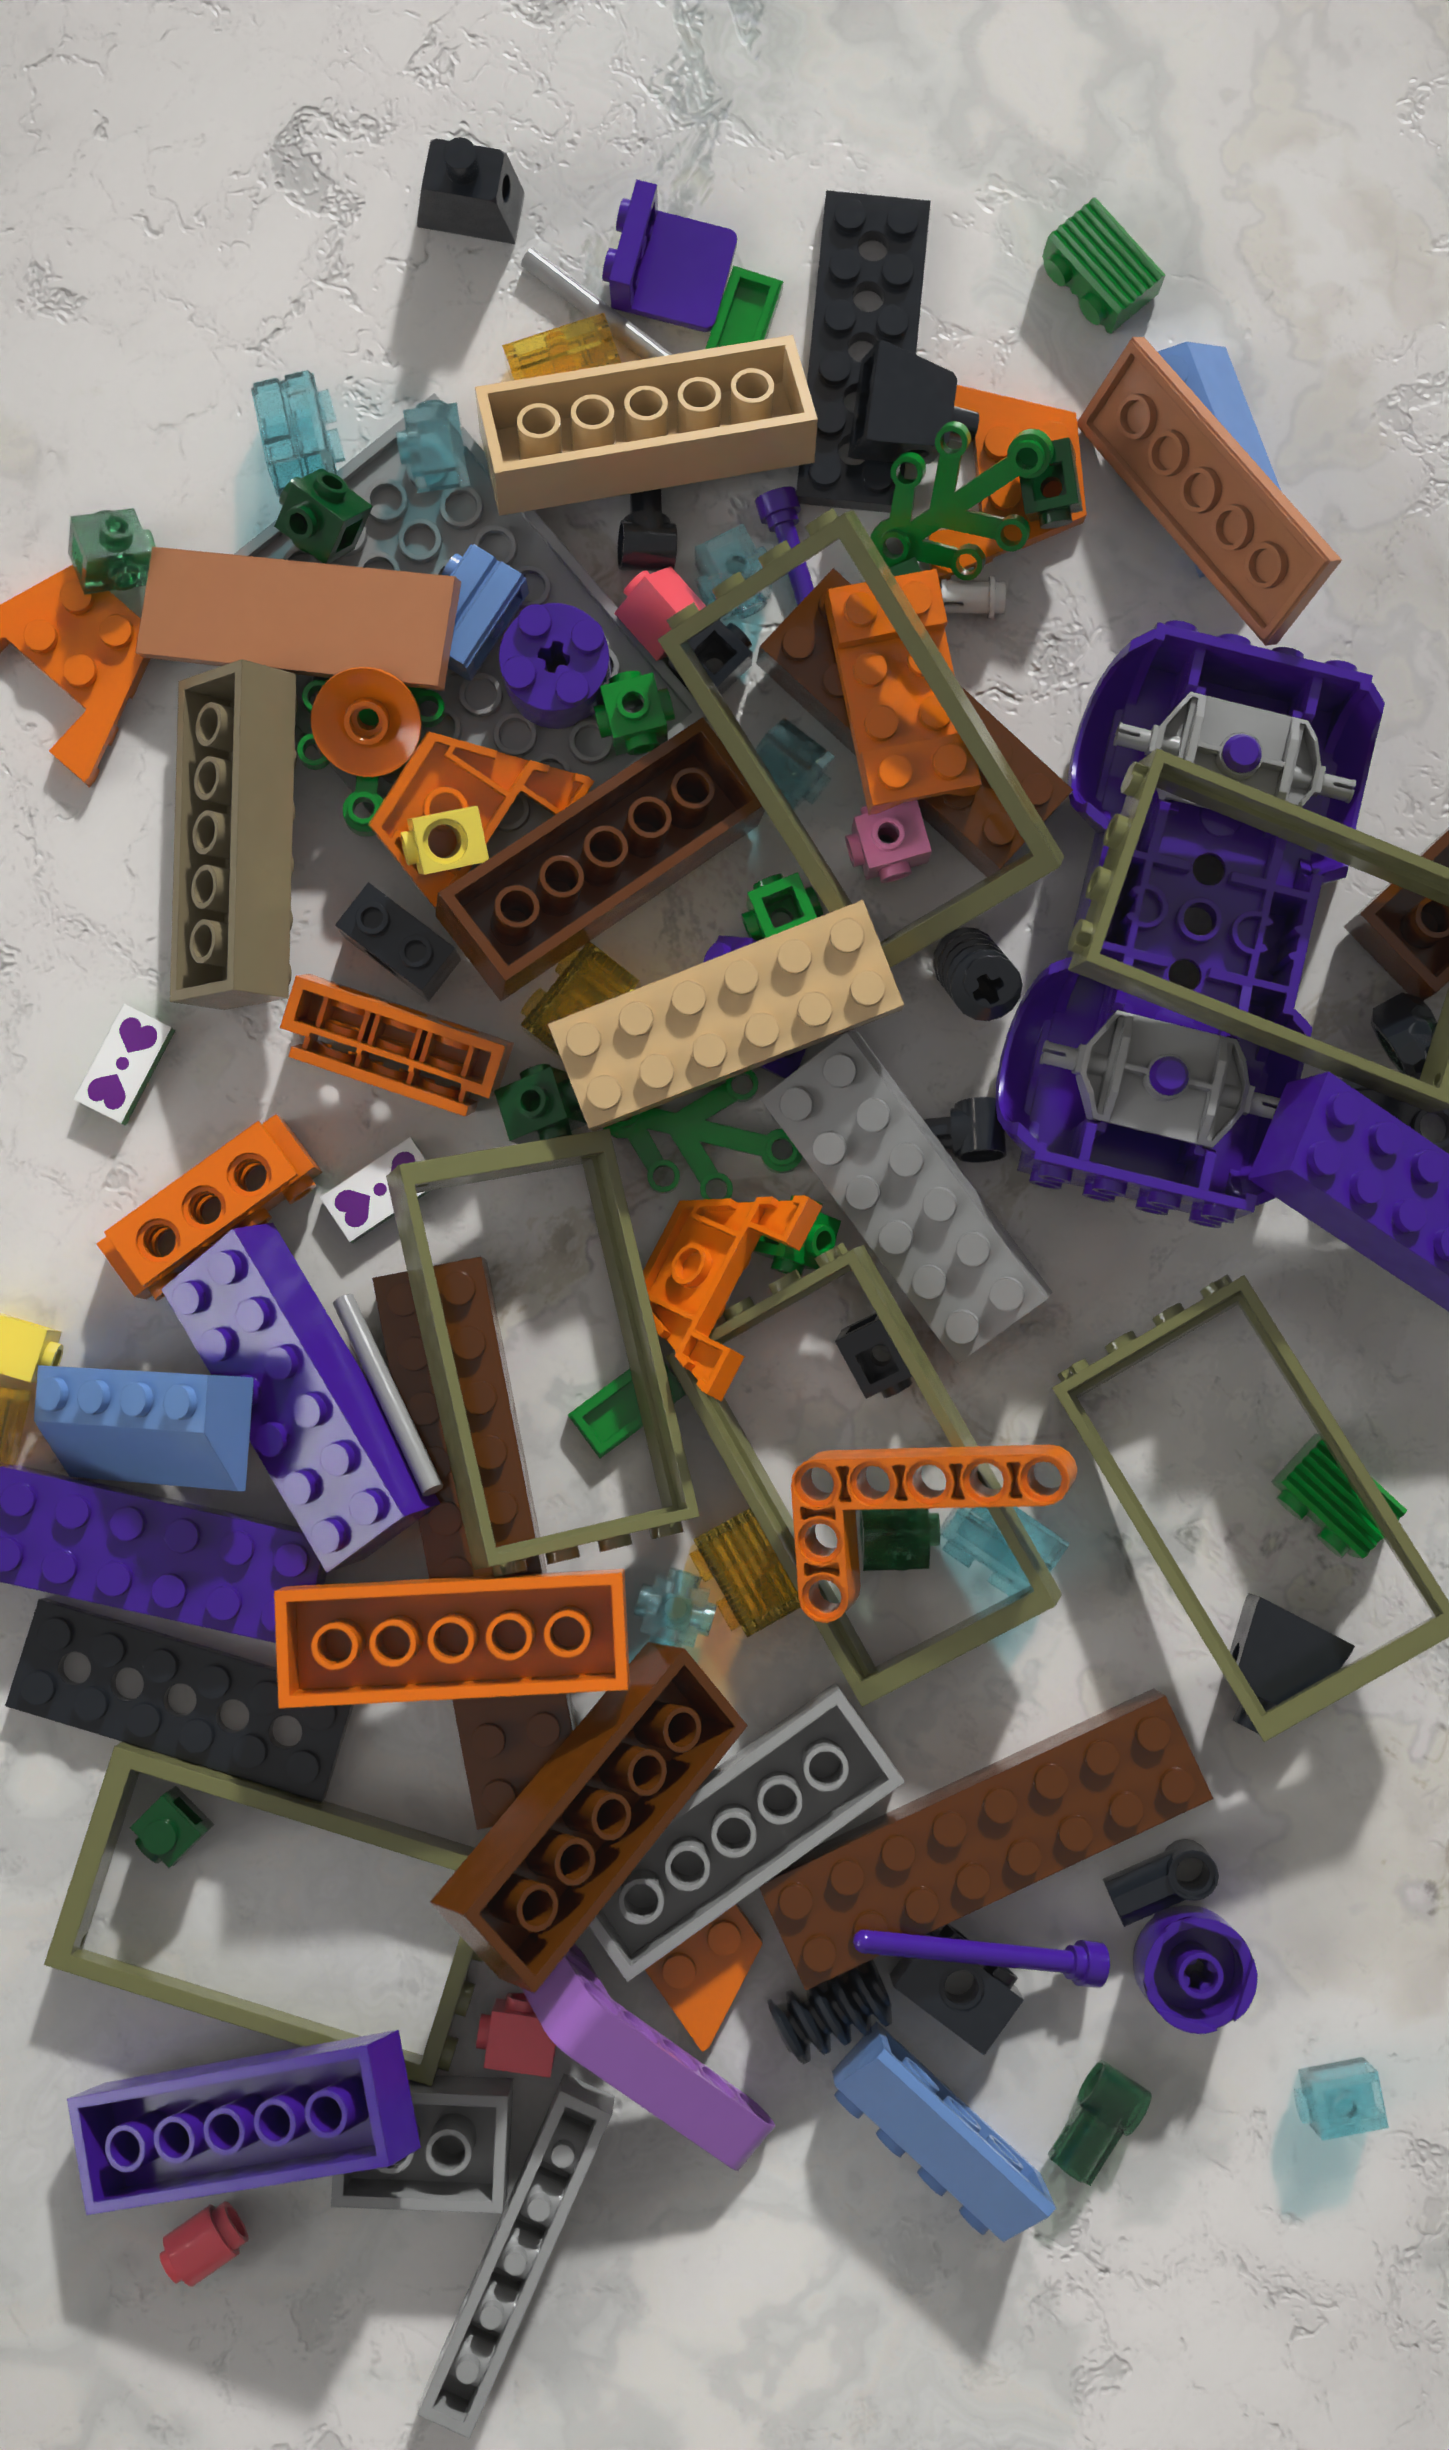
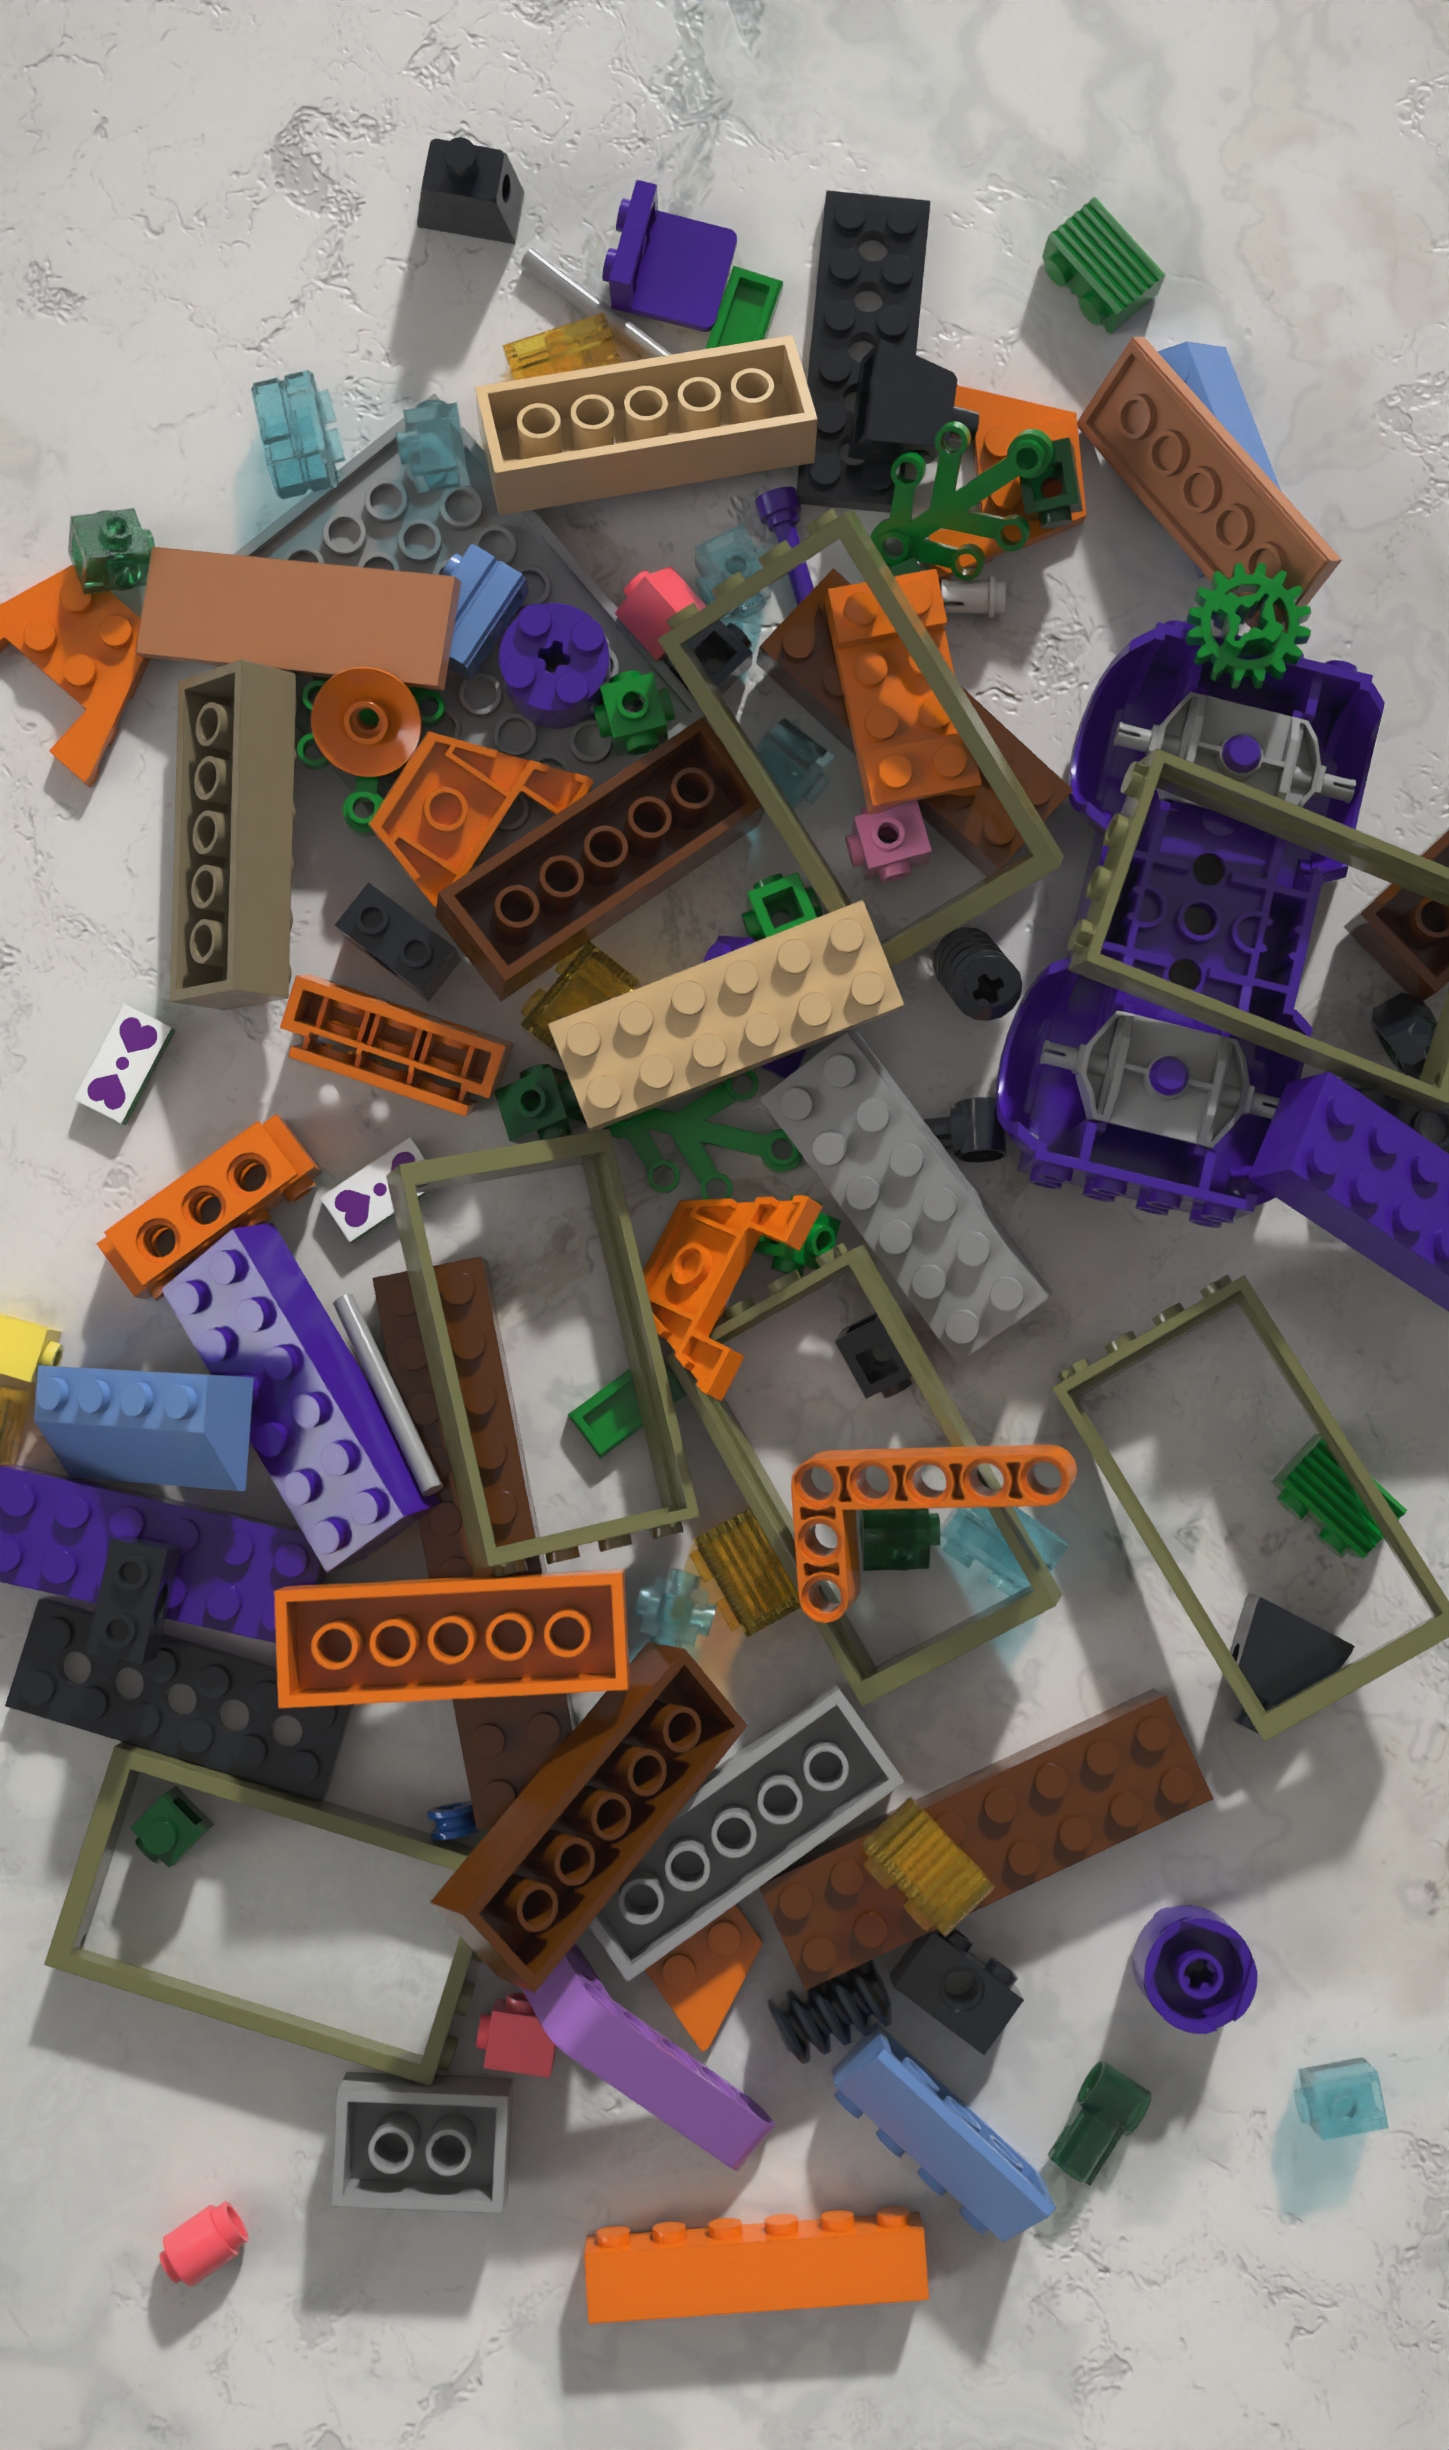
(133, 1599): none -> black brick
(244, 2123): dark purple brick -> none
(322, 515): dark green brick -> none
(452, 1820): none -> blue bush
(469, 834): light yellow brick -> none
(516, 2256): light grey brick -> none
(646, 535): black axle -> none
(755, 2265): none -> orange brick
(926, 1867): none -> clear yellow brick
(1083, 1963): dark purple piece -> none
(1154, 1885): black piece -> none
(1265, 639): none -> green gear

